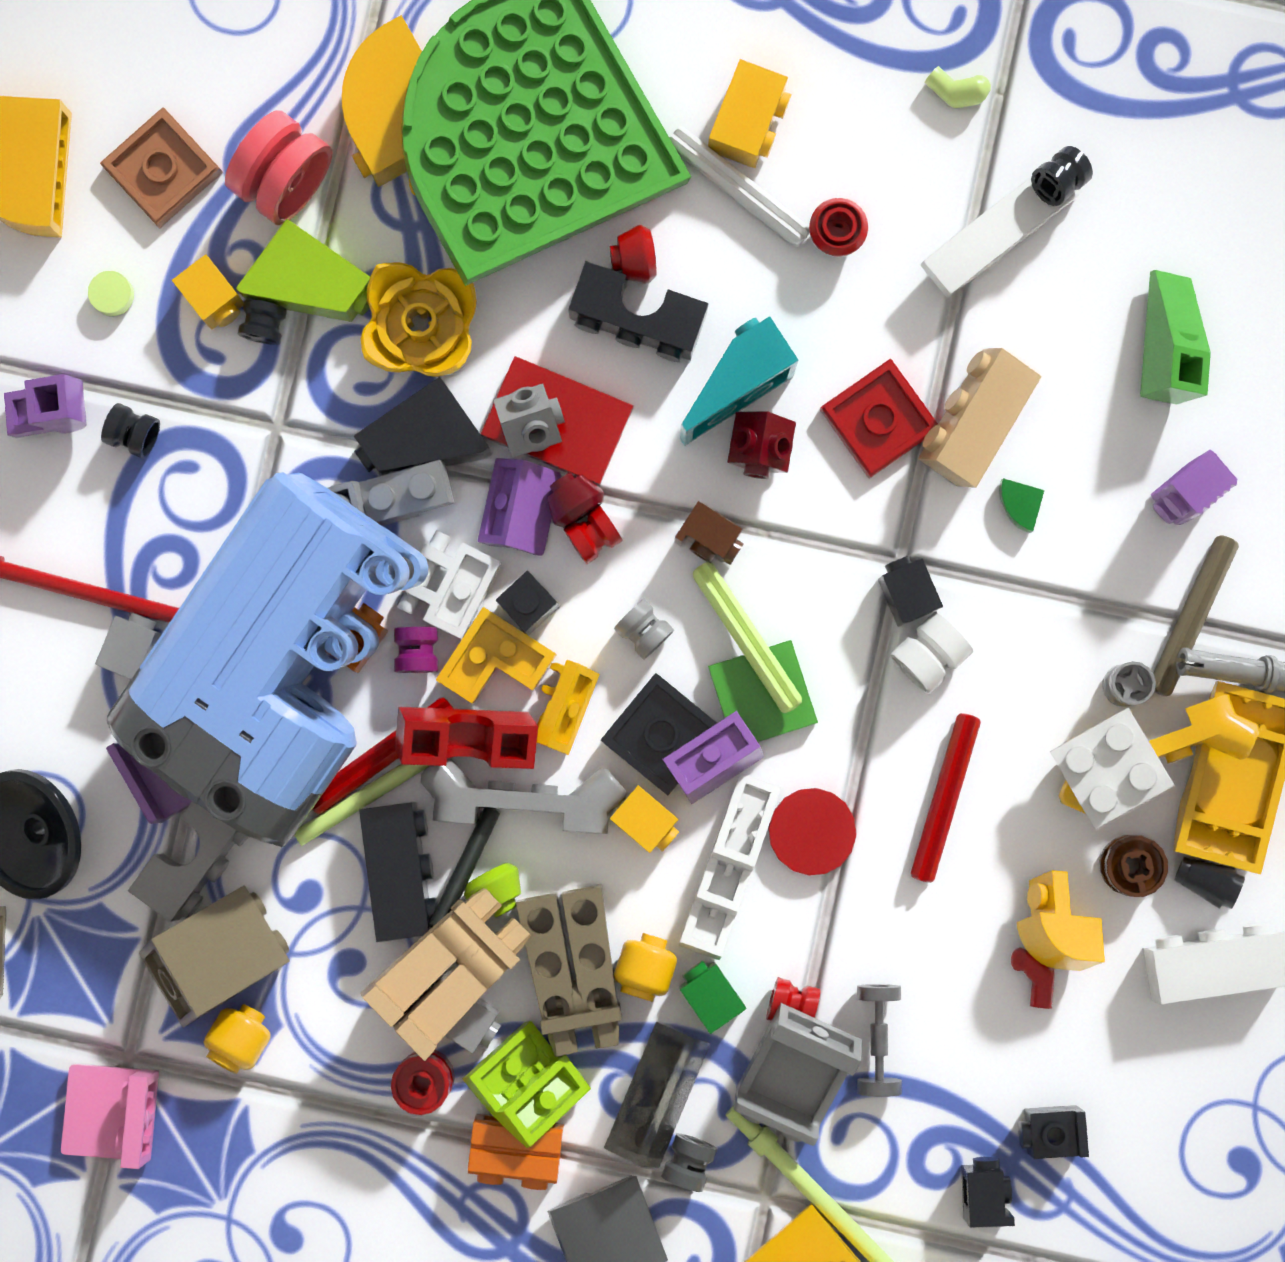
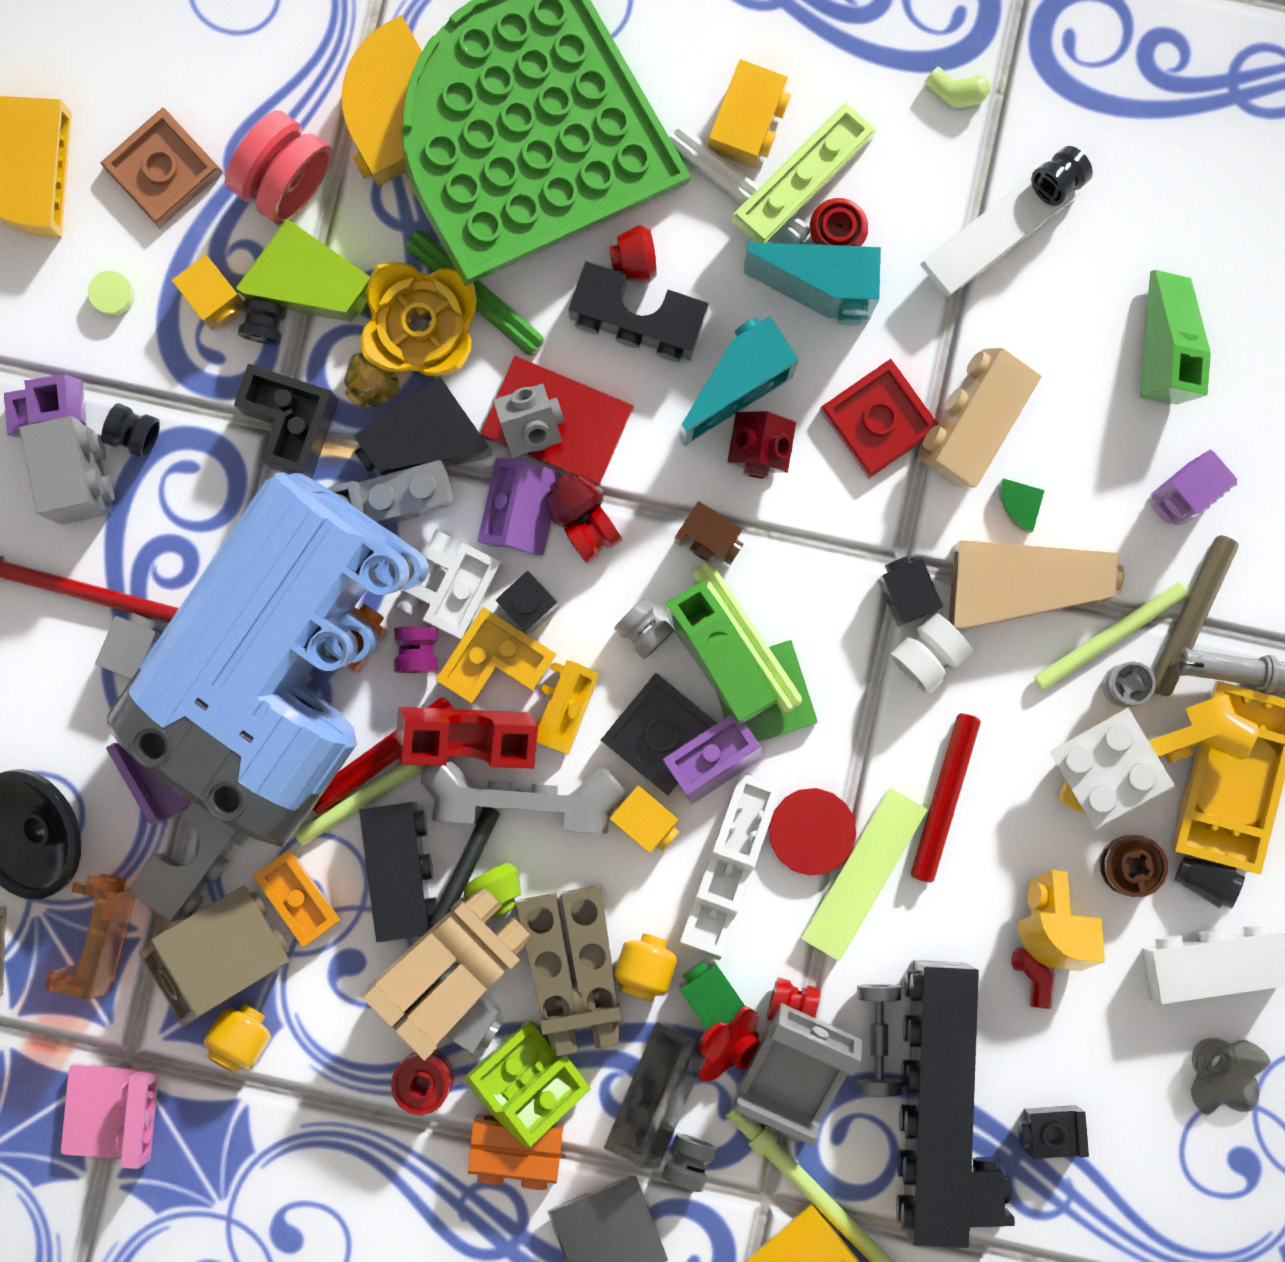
(66, 470): none -> light grey brick
(103, 941): none -> clear orange panel
(296, 898): none -> light orange plate
(298, 415): none -> pearl dark grey brick
(368, 383): none -> clear yellow cone
(488, 303): none -> bright green axle
(719, 652): none -> bright green slope
(729, 1044): none -> red plate
(803, 175): none -> yellowish green tile
(825, 278): none -> teal slope
(864, 874): none -> yellowish green tile
(939, 1103): none -> black brick
(1020, 581): none -> tan slope
(1110, 636): none -> yellowish green bar
(1231, 1078): none -> clear smoke plate

